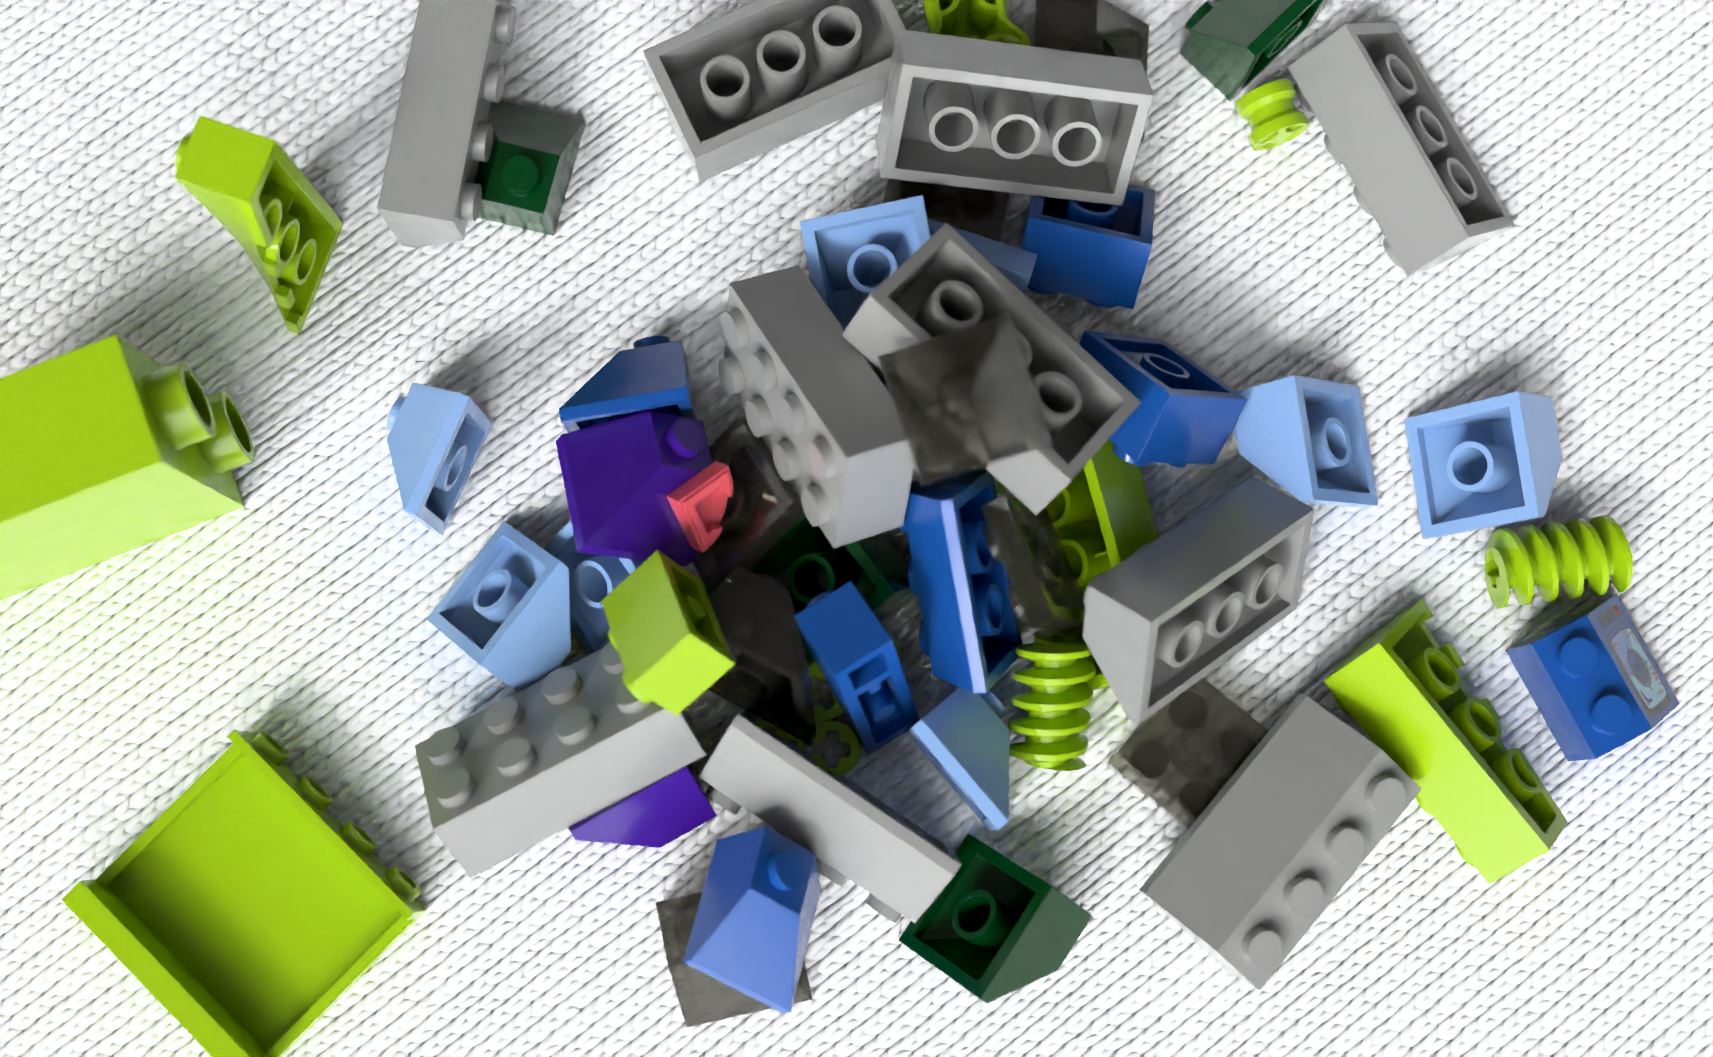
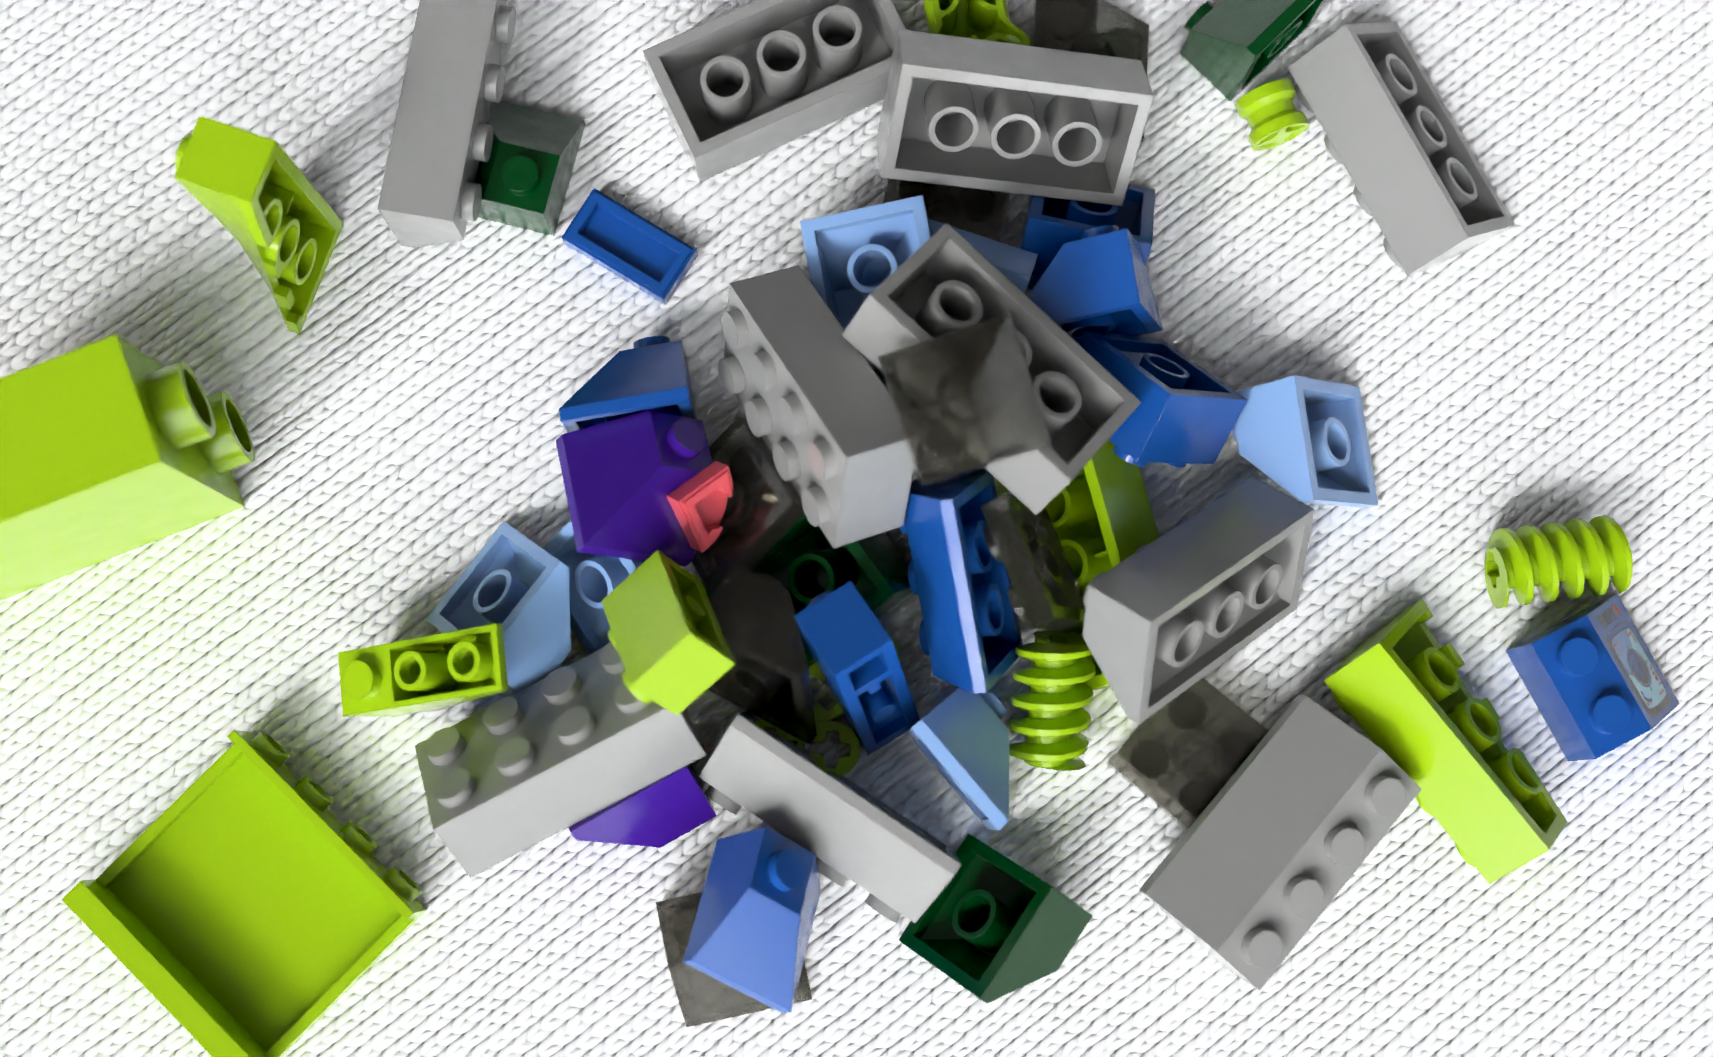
(423, 673): none -> lime slope
(433, 450): light blue slope -> none
(629, 246): none -> blue tile
(1099, 286): none -> blue slope
(1484, 462): light blue slope -> none

